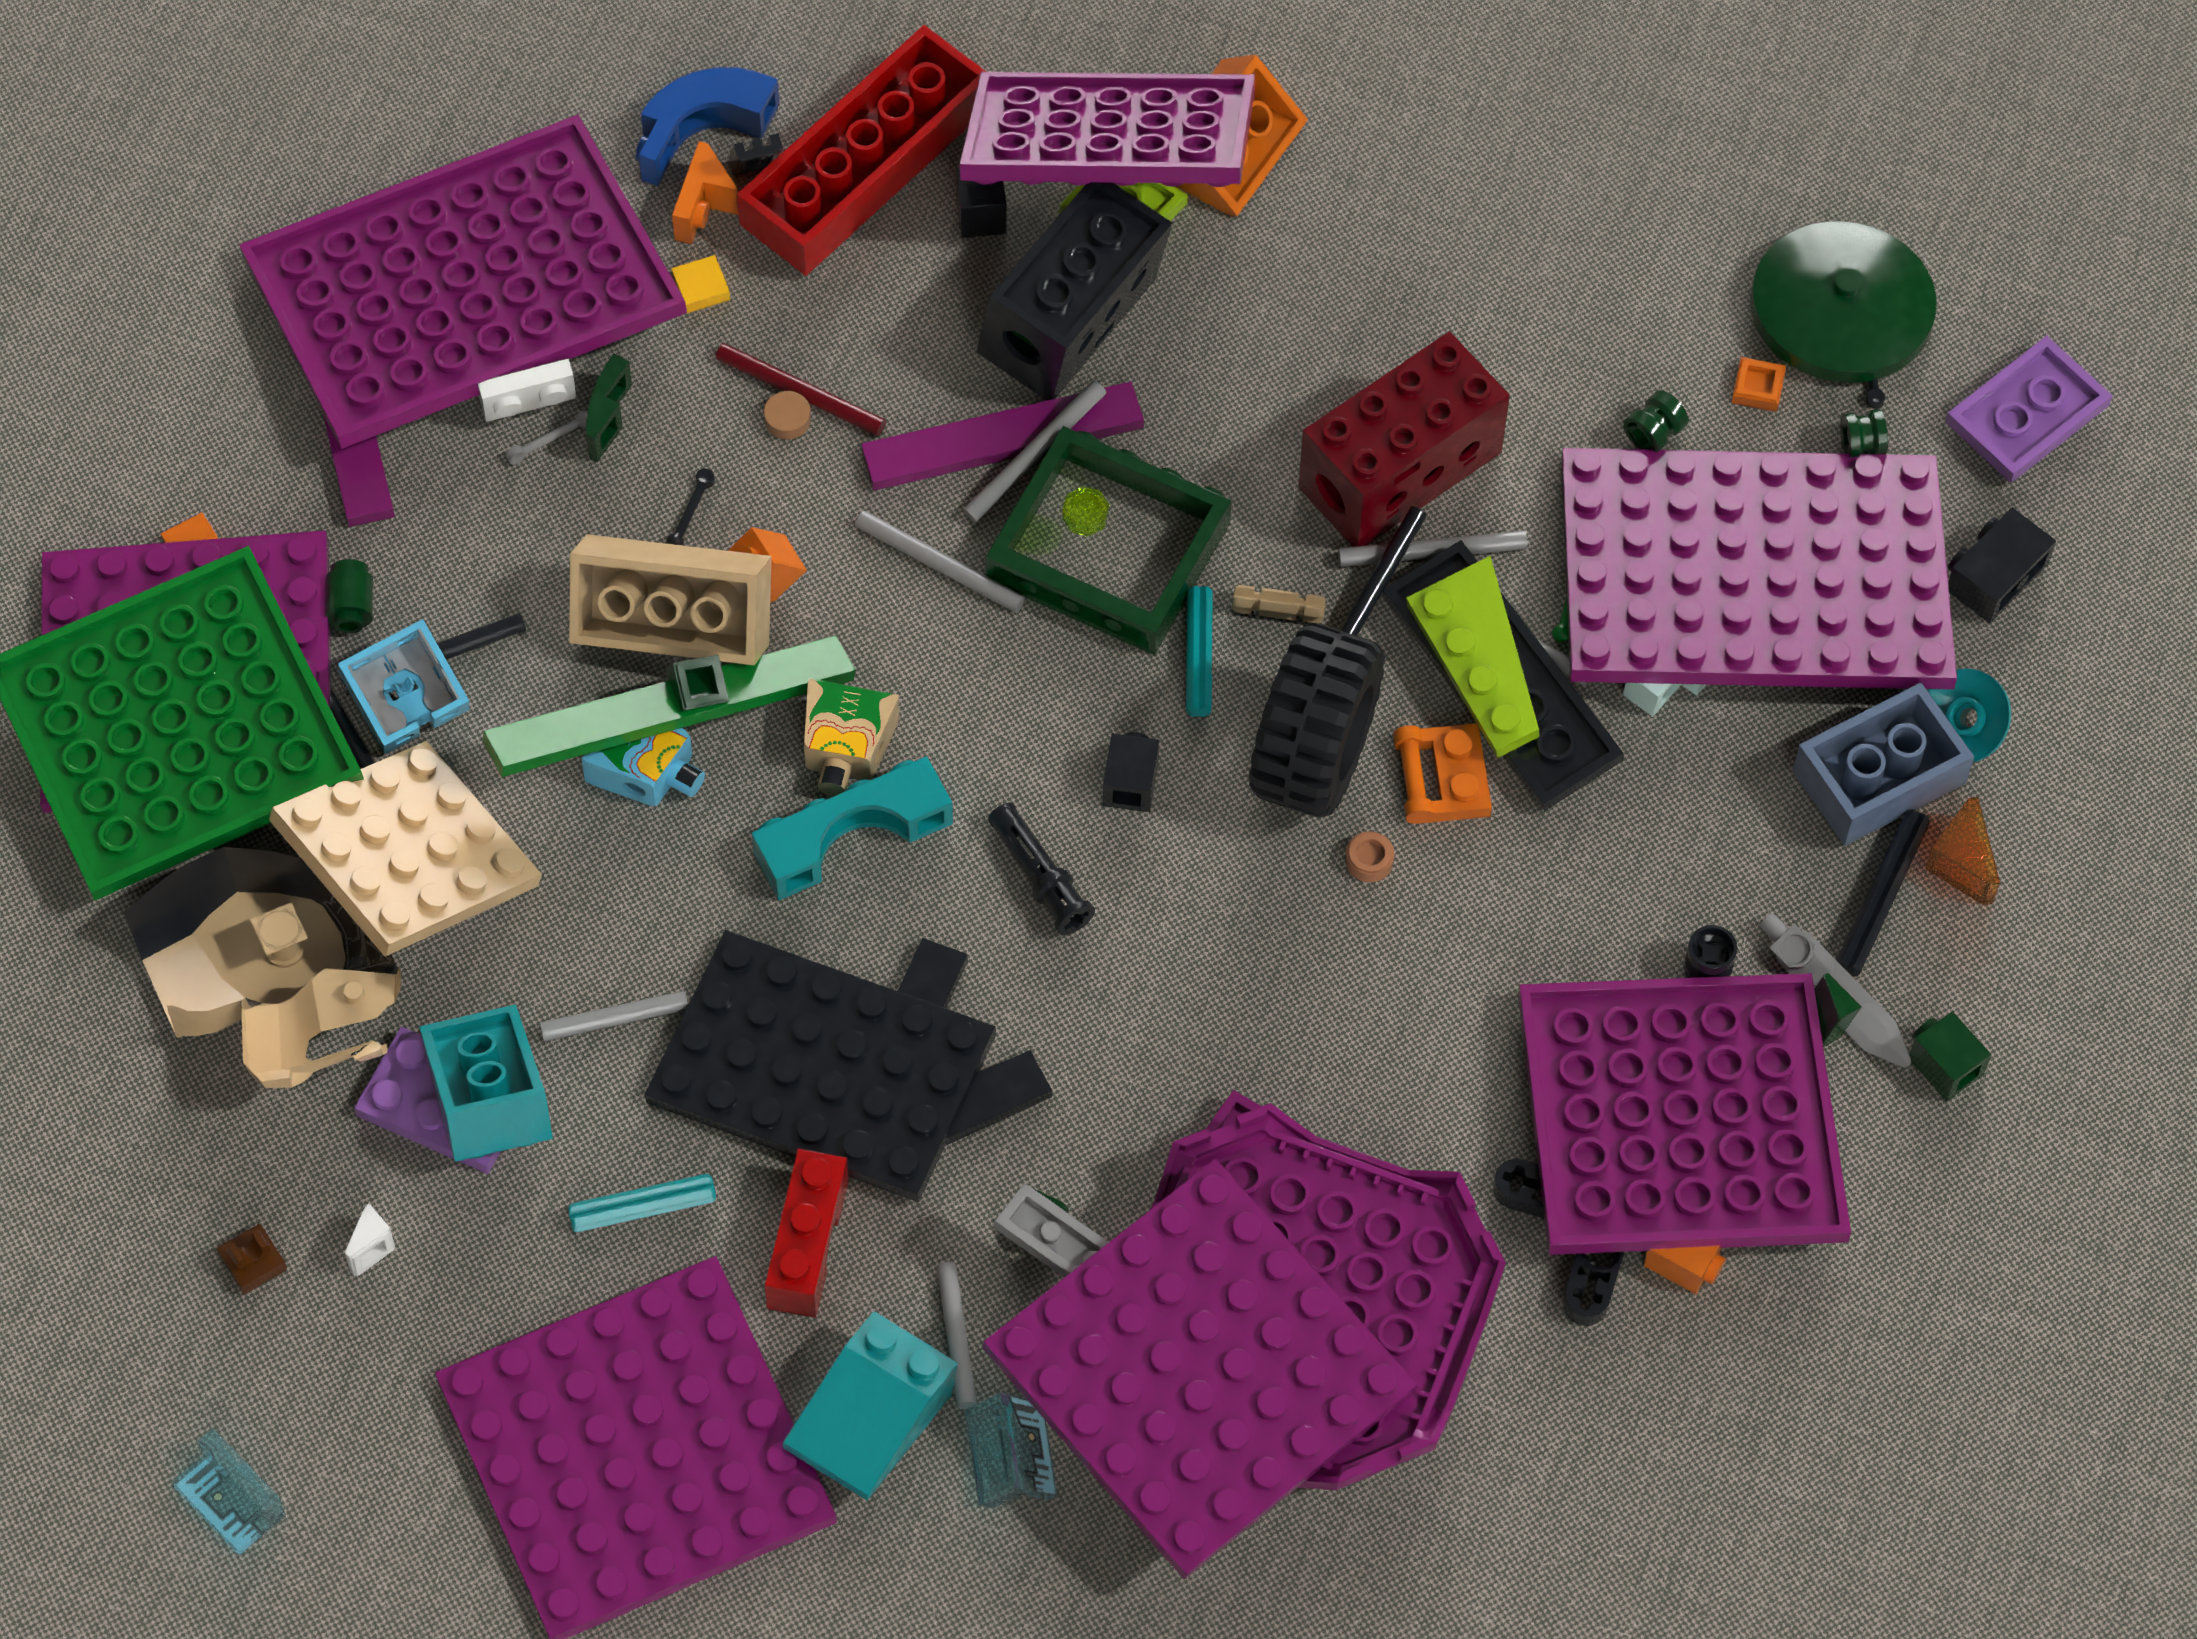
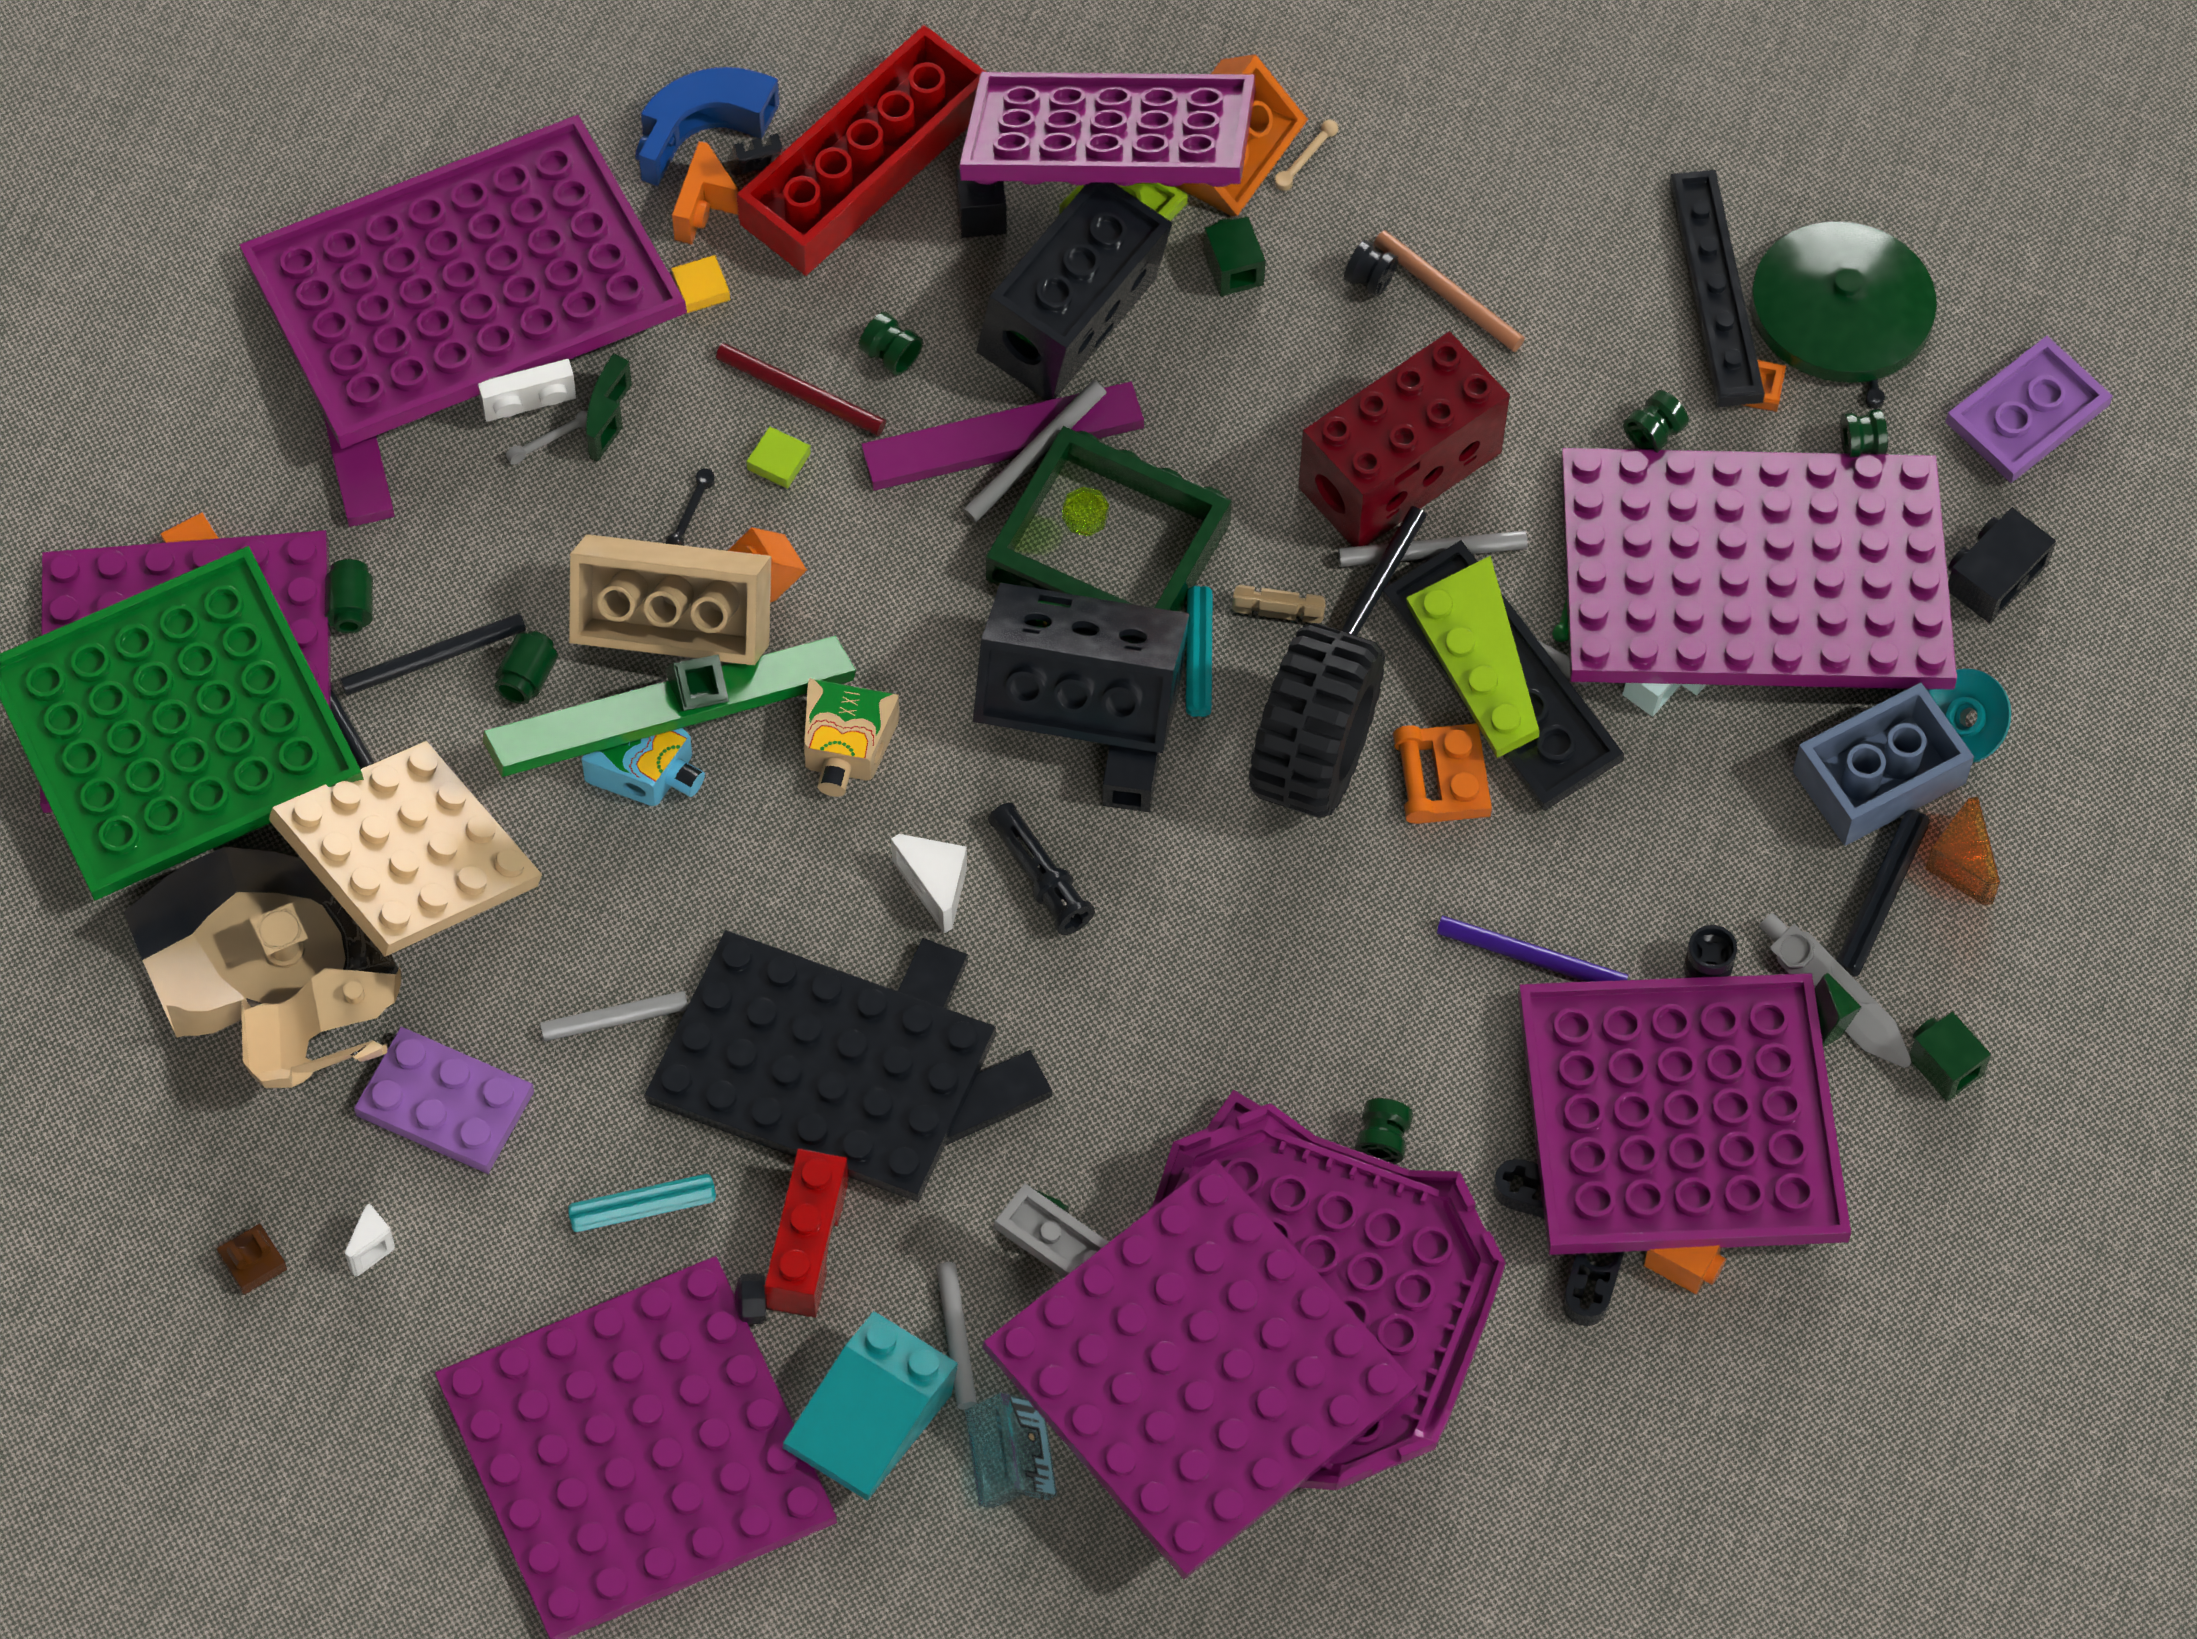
(229, 1494): clear light blue panel -> none
(393, 667): piece -> none
(486, 1083): teal slope -> none
(525, 667): none -> dark green brick
(751, 1298): none -> black tile
(778, 457): none -> lime tile
(787, 415): medium nougat tile -> none
(889, 342): none -> dark green wheel
(903, 801): teal arch -> none
(933, 872): none -> white slope
(940, 561): light grey bar -> none
(1080, 667): none -> black piece
(1234, 255): none -> dark green brick
(1284, 179): none -> tan hinge
(1369, 856): nougat tile -> none
(1370, 268): none -> black wheel
(1384, 1129): none -> dark green wheel
(1450, 291): none -> nougat bar
(1526, 951): none -> dark purple bar
(1716, 288): none -> black tile

